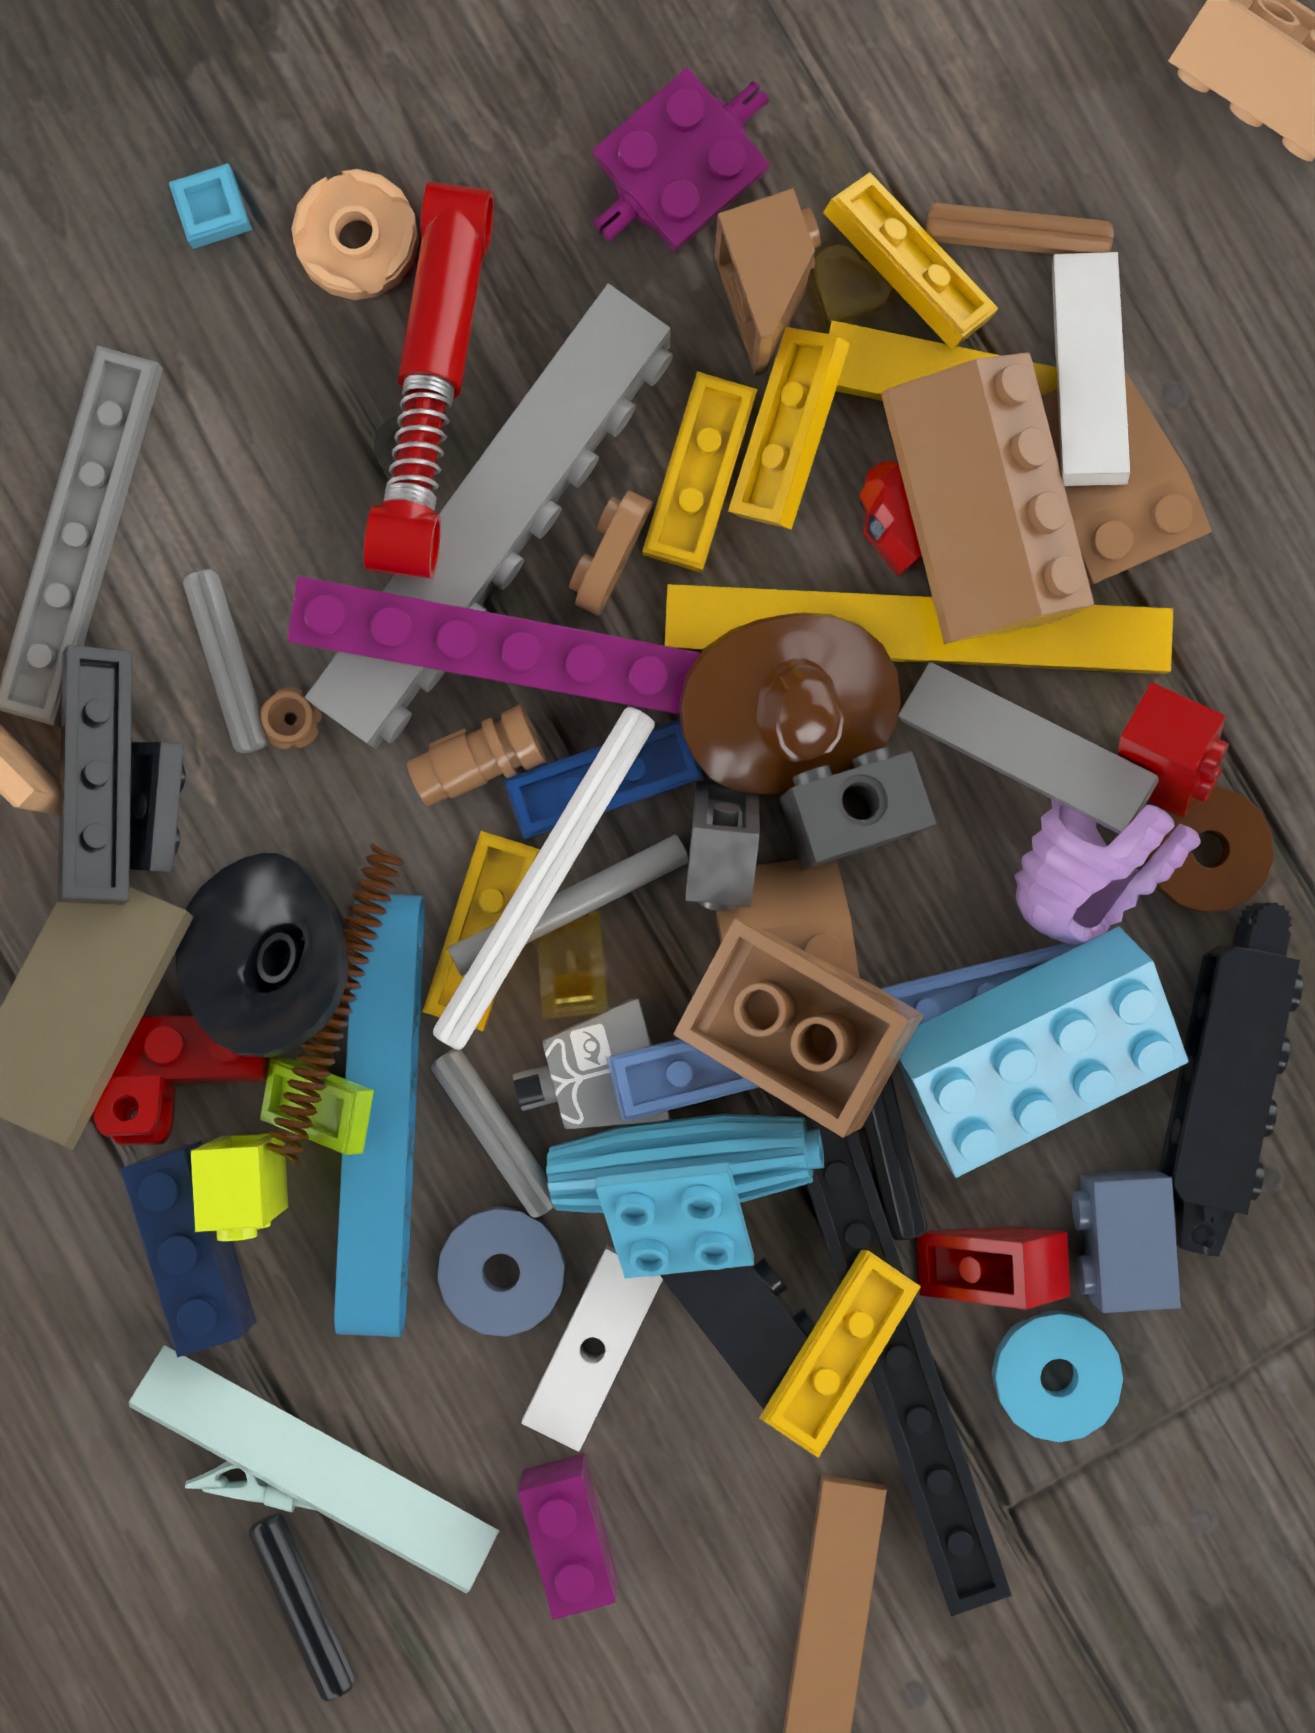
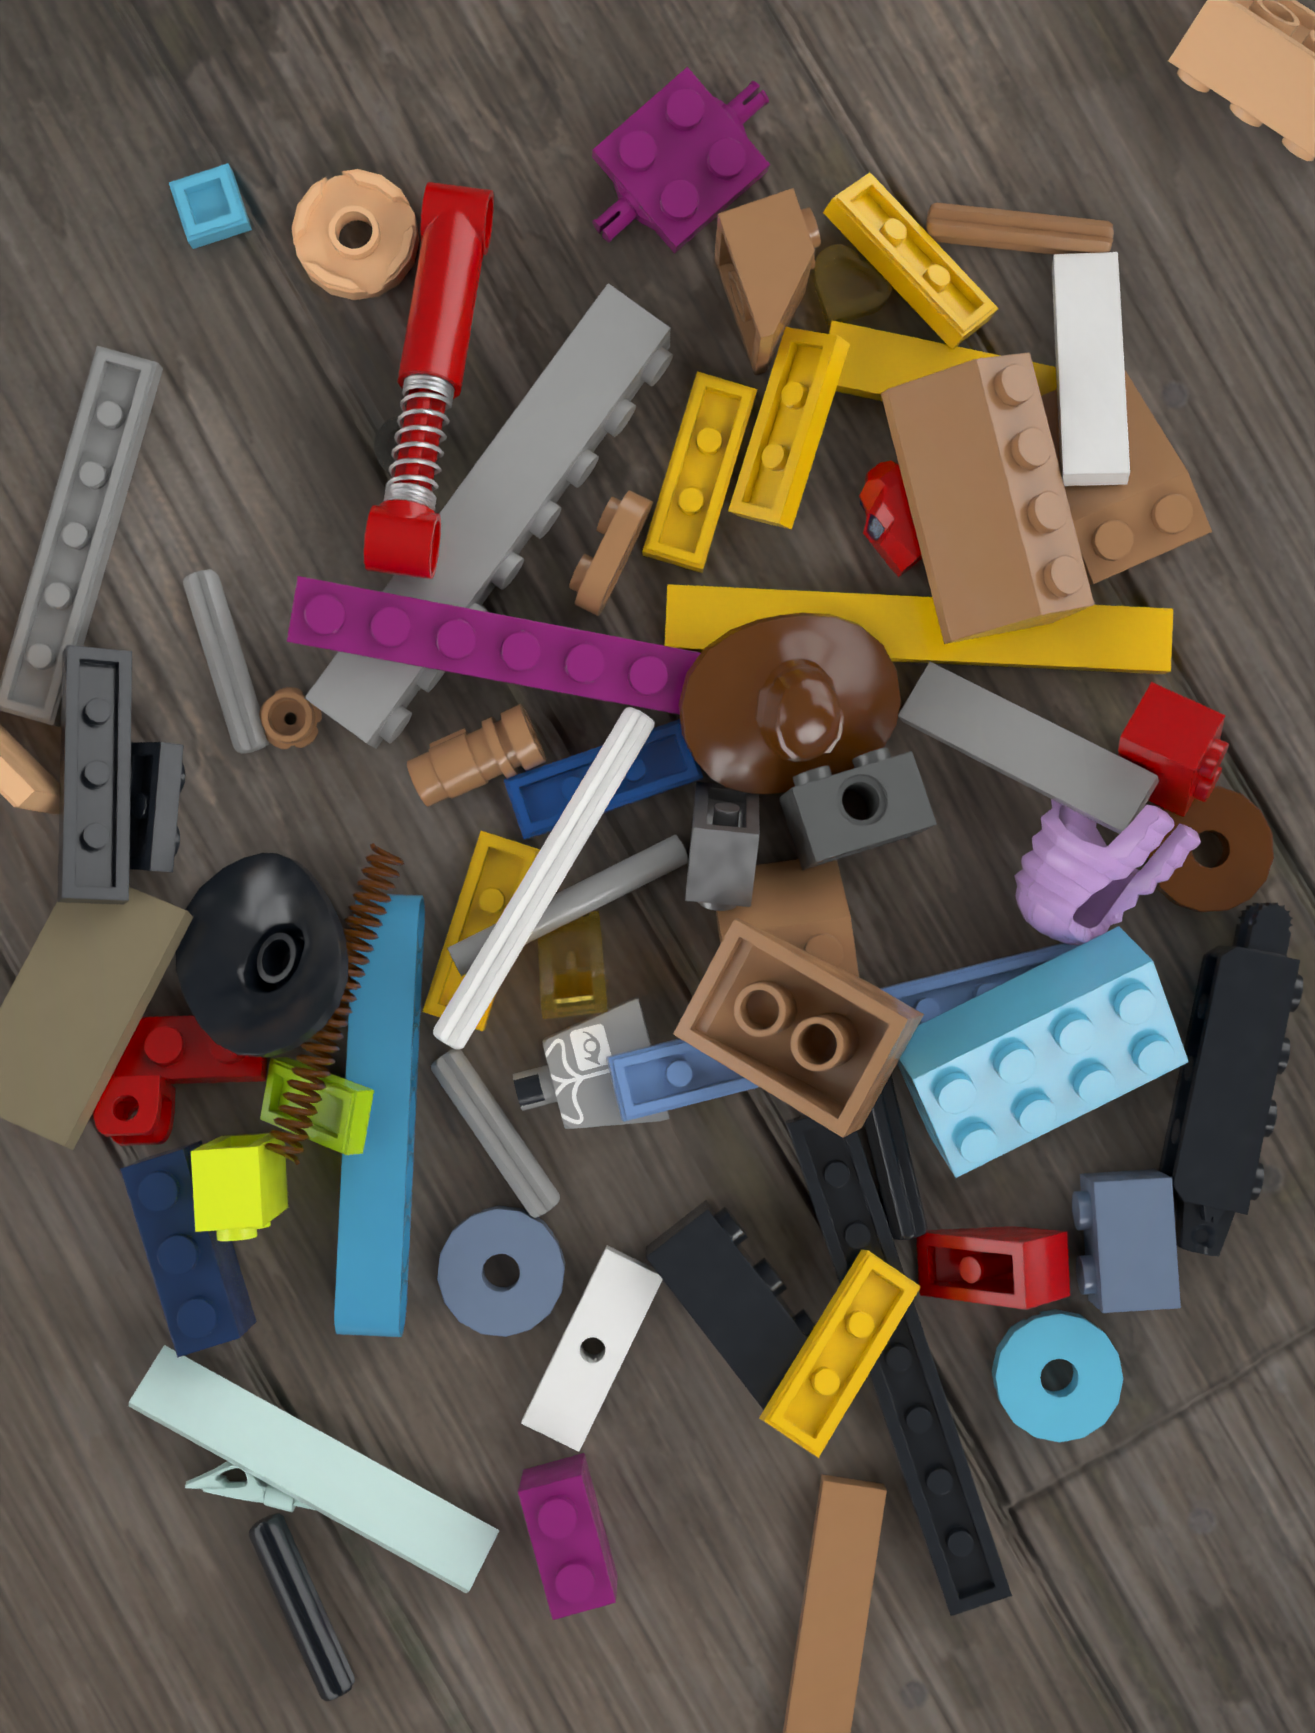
(679, 1185): medium azure plate -> none

